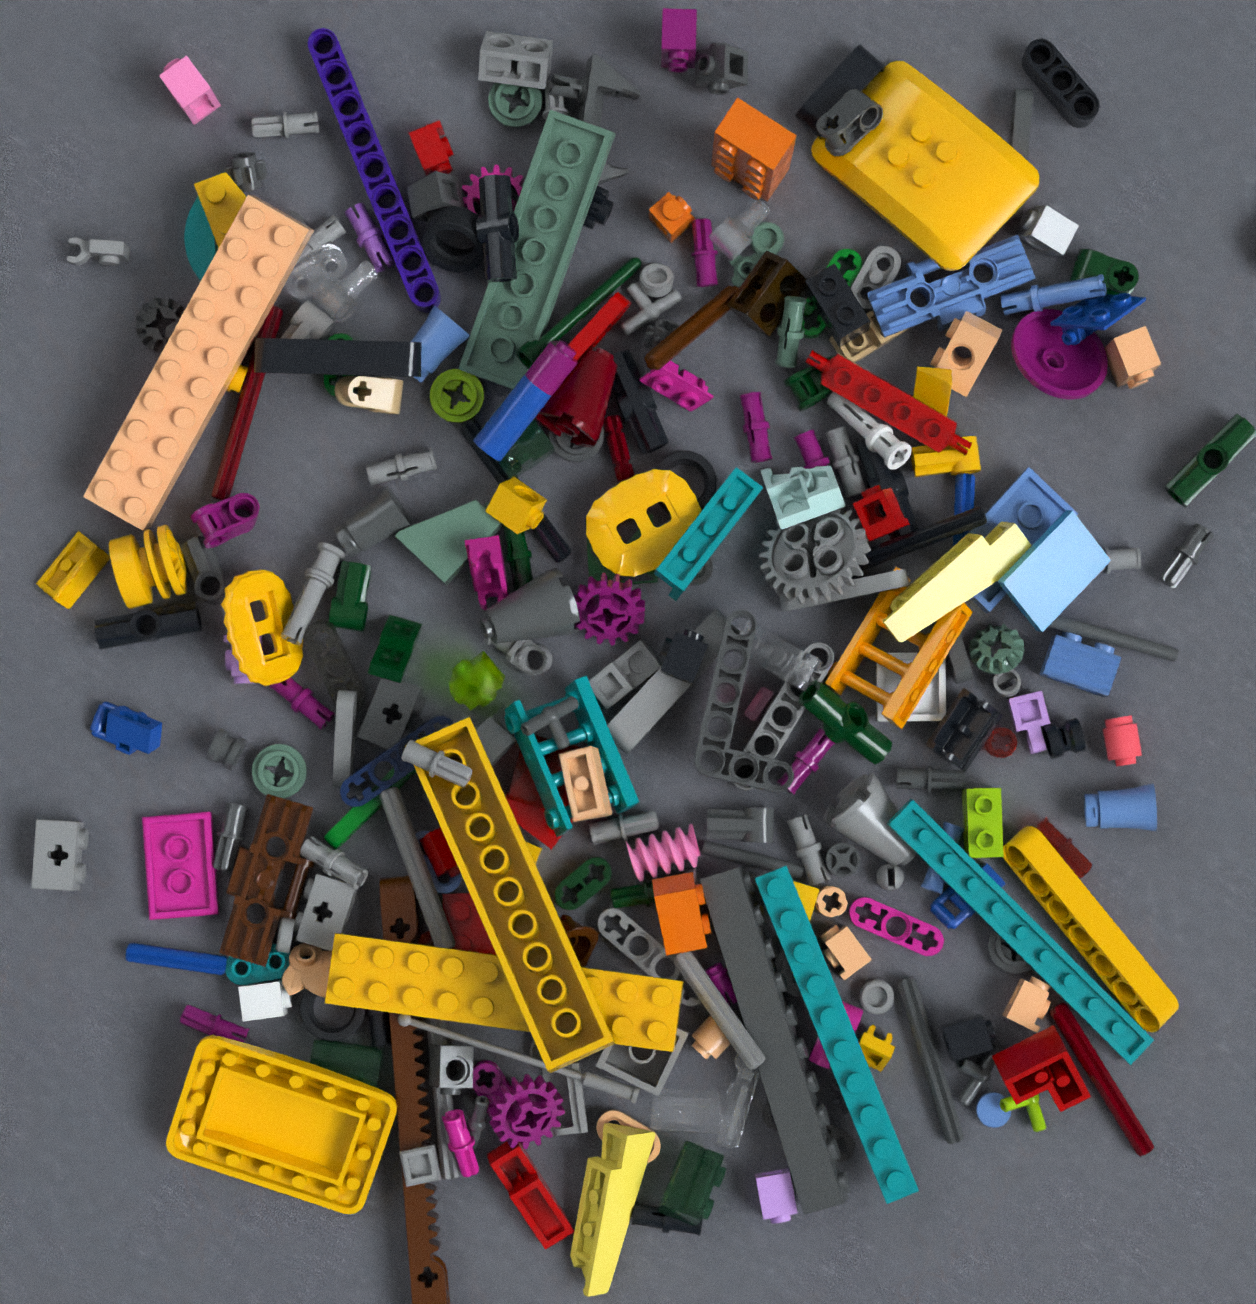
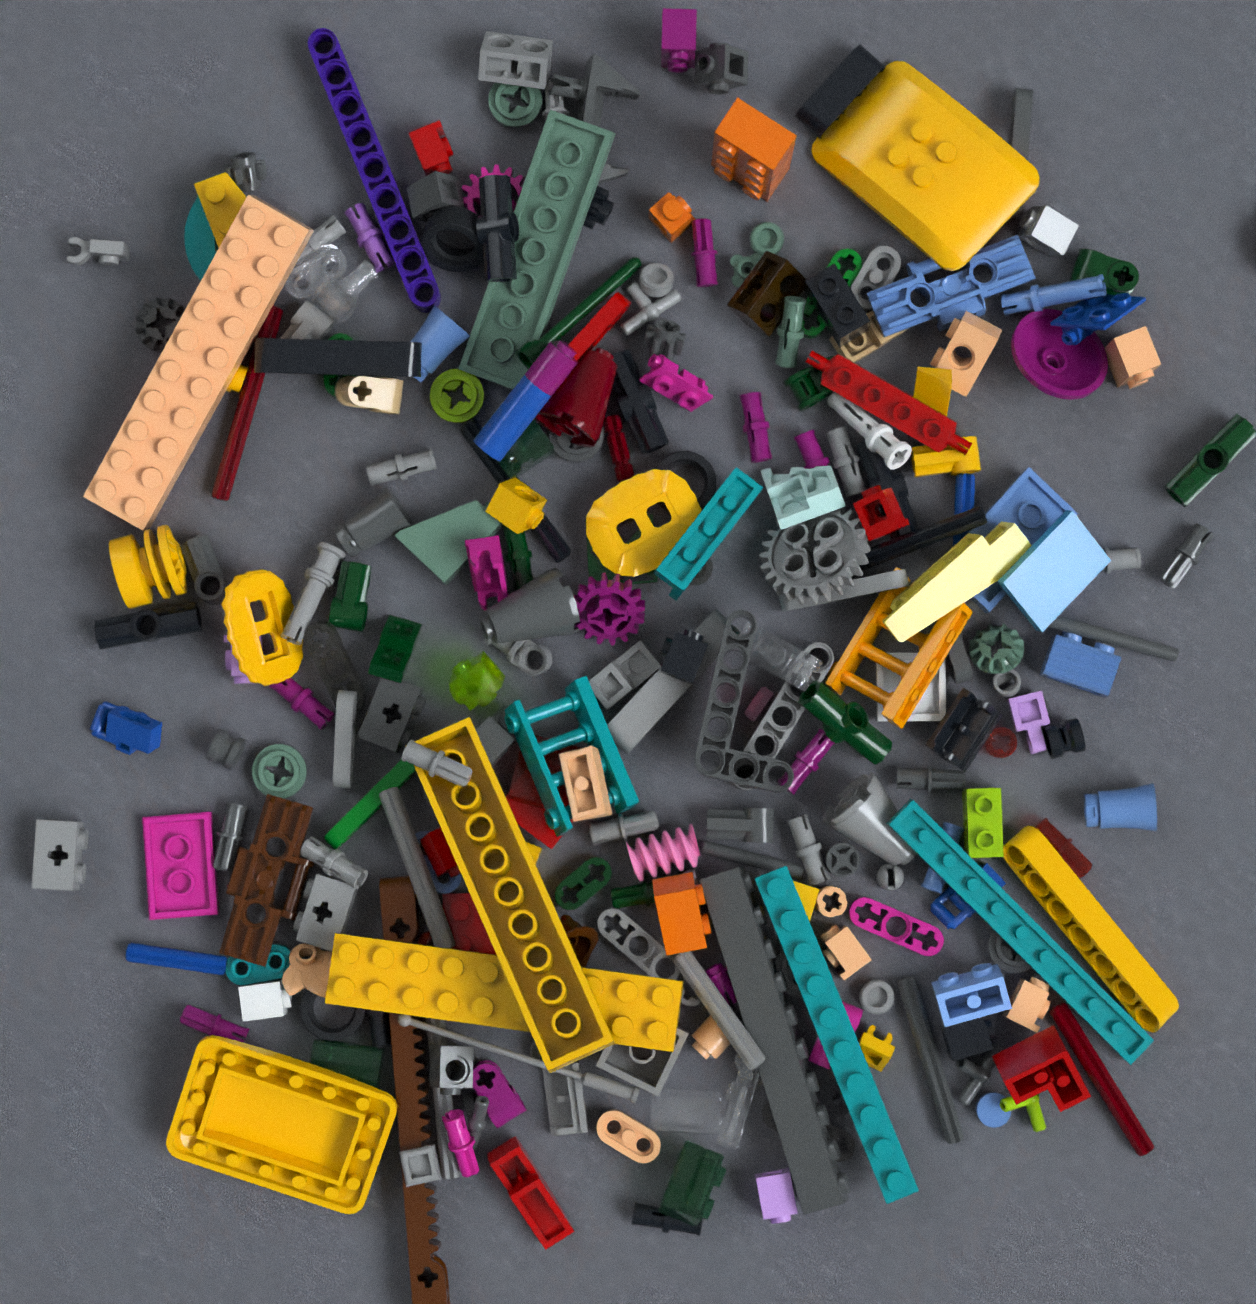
(73, 570): yellow slope -> none
(189, 89): bright pink brick -> none
(221, 523): magenta piece -> none
(285, 124): light grey axle -> none
(285, 935): light grey tile -> none
(392, 755): dark blue beam -> none
(526, 1111): magenta gear -> none
(550, 717): dark grey piece -> none
(608, 1203): light yellow wedge -> none
(690, 329): reddish brown axle -> none
(736, 232): clear pin -> none
(849, 119): dark grey piece -> none
(971, 994): none -> light blue brick
(1059, 67): black beam -> none
(1122, 740): coral brick -> none

